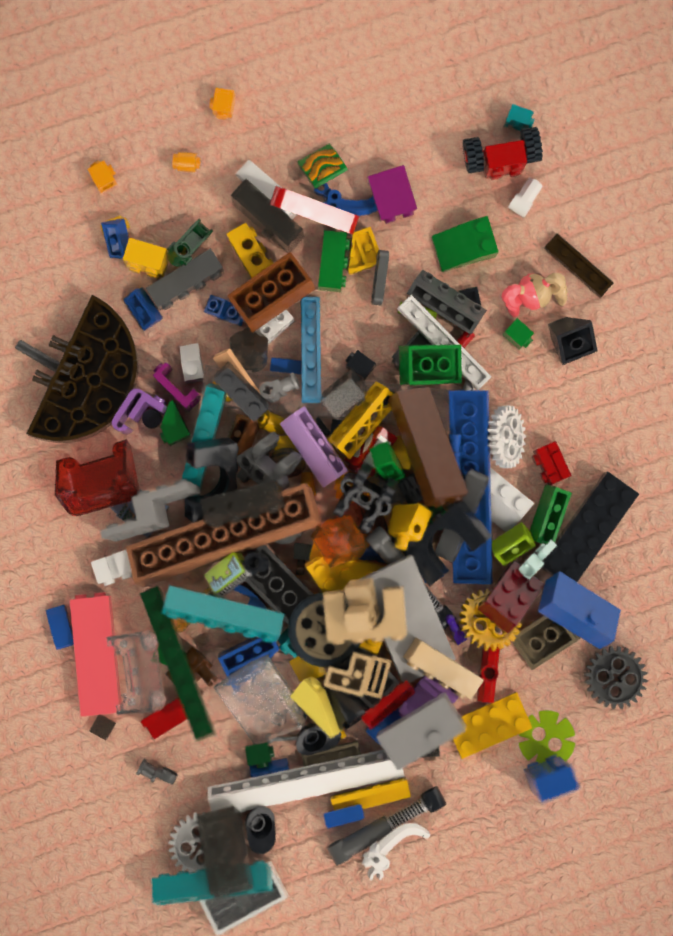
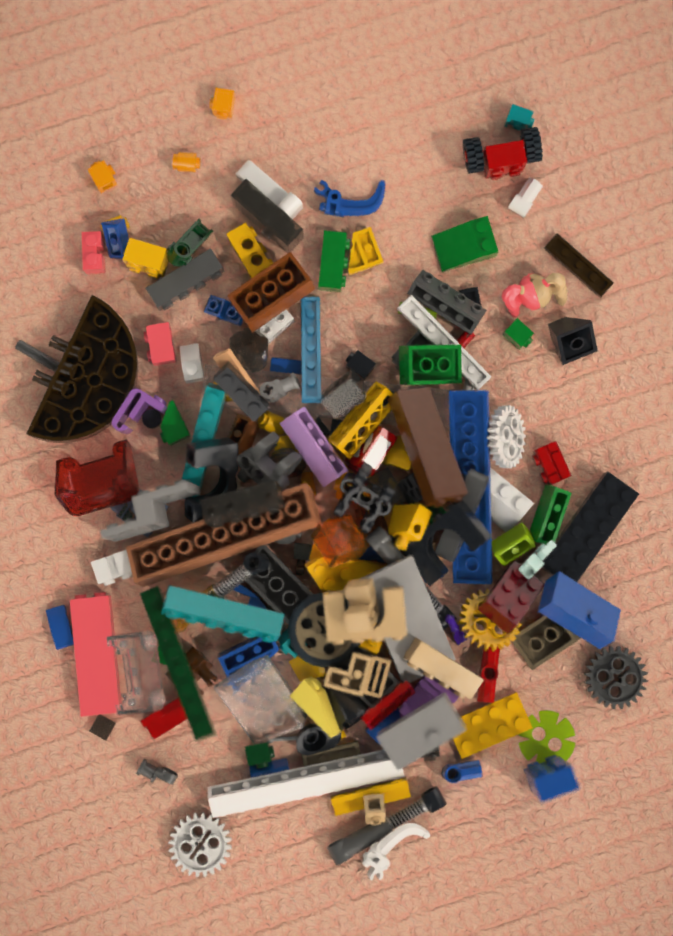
(91, 246): none -> coral brick
(143, 308): blue slope -> none
(160, 344): none -> coral brick
(189, 401): magenta panel -> none
(194, 886): teal brick -> none
(225, 572): lime panel -> none
(225, 852): clear smoke brick -> none
(233, 910): clear brick -> none
(260, 830): black piece -> none
(314, 210): beam -> none
(322, 165): slope -> none
(344, 816): blue slope -> none
(374, 809): none -> tan brick
(380, 277): dark grey beam -> none
(387, 462): green slope -> none
(392, 194): magenta panel -> none
(455, 442): blue pin -> none
(464, 771): none -> blue piece

